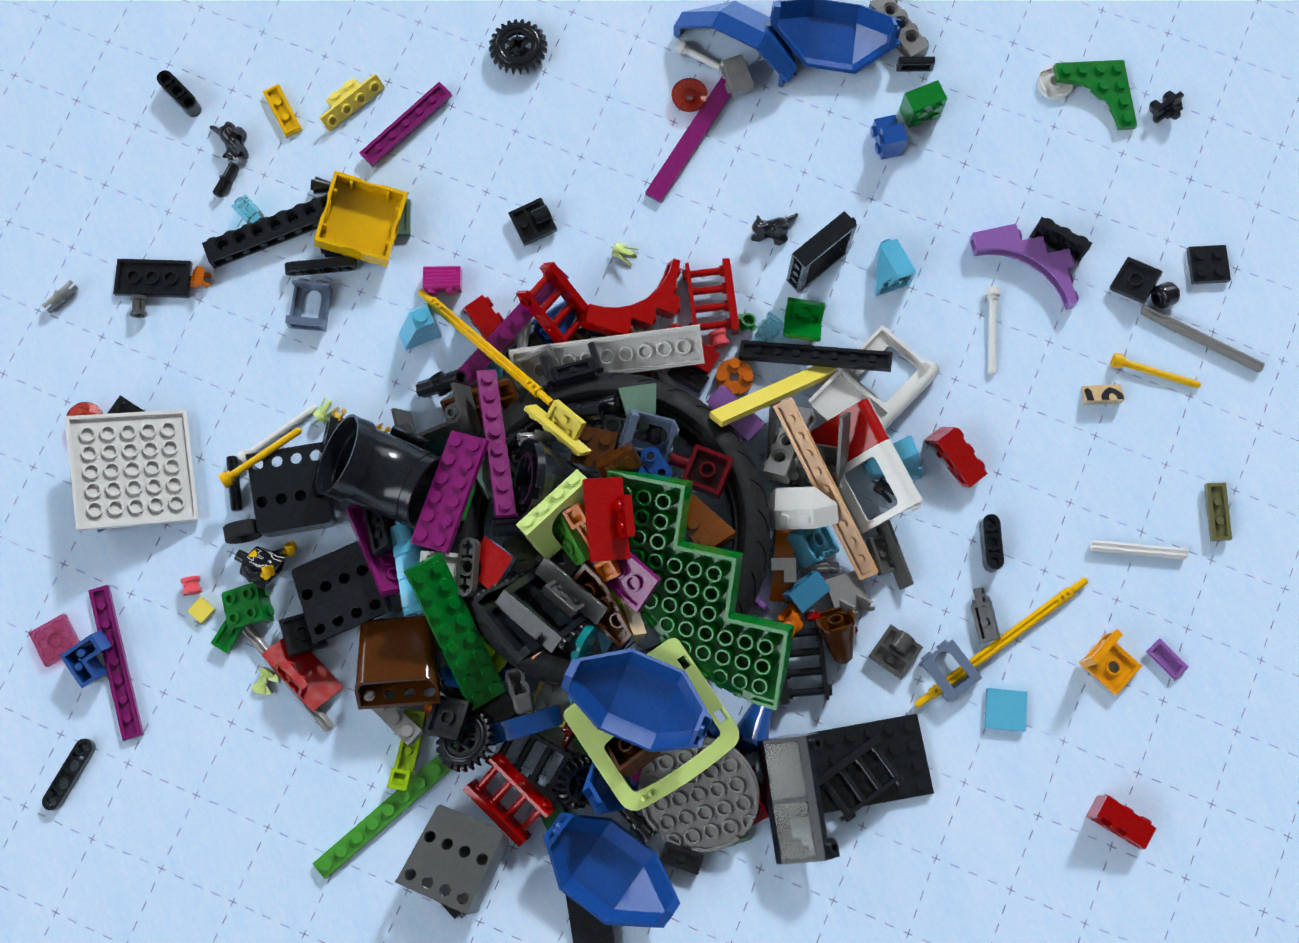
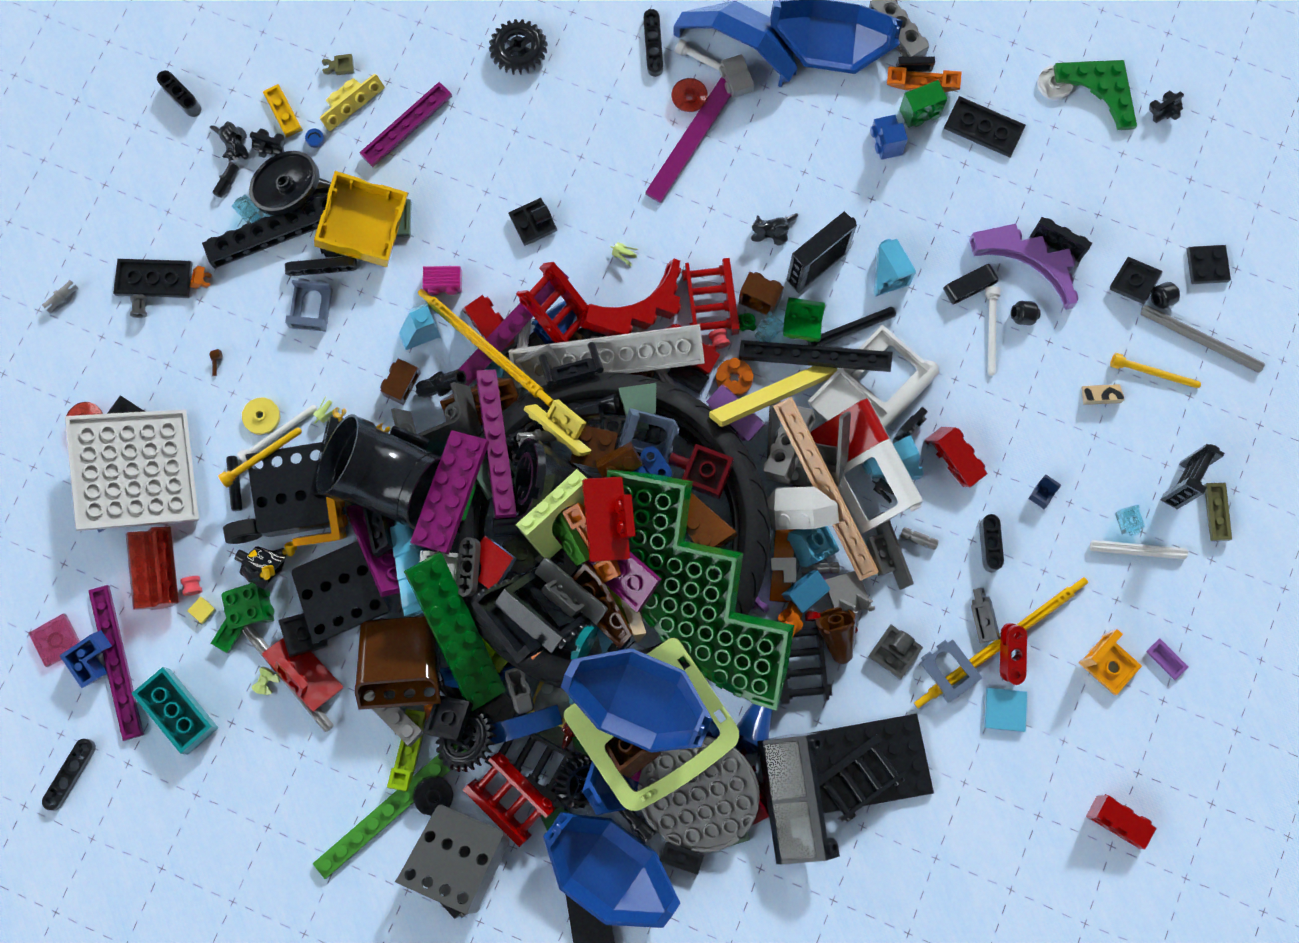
(152, 568): none -> clear red brick
(174, 710): none -> teal brick
(214, 356): none -> reddish brown hand
(265, 144): none -> black hips
(267, 422): none -> light yellow plate
(284, 182): none -> black dish
(314, 138): none -> blue tile
(338, 525): none -> light orange bracket
(341, 65): none -> olive plate
(400, 381): none -> reddish brown brick
(431, 793): none -> black tile
(653, 42): none -> black beam
(760, 293): none -> reddish brown brick
(855, 326): none -> black axle
(907, 80): none -> orange slope
(910, 425): none -> black plate
(919, 538): none -> light grey axle
(970, 284): none -> black beam
(984, 126): none -> black tile
(1013, 638): none -> red piece
(1025, 313): none -> black head
(1044, 491): none -> dark blue bracket
(1126, 526): none -> clear light blue brick
(1190, 485): none -> black fence

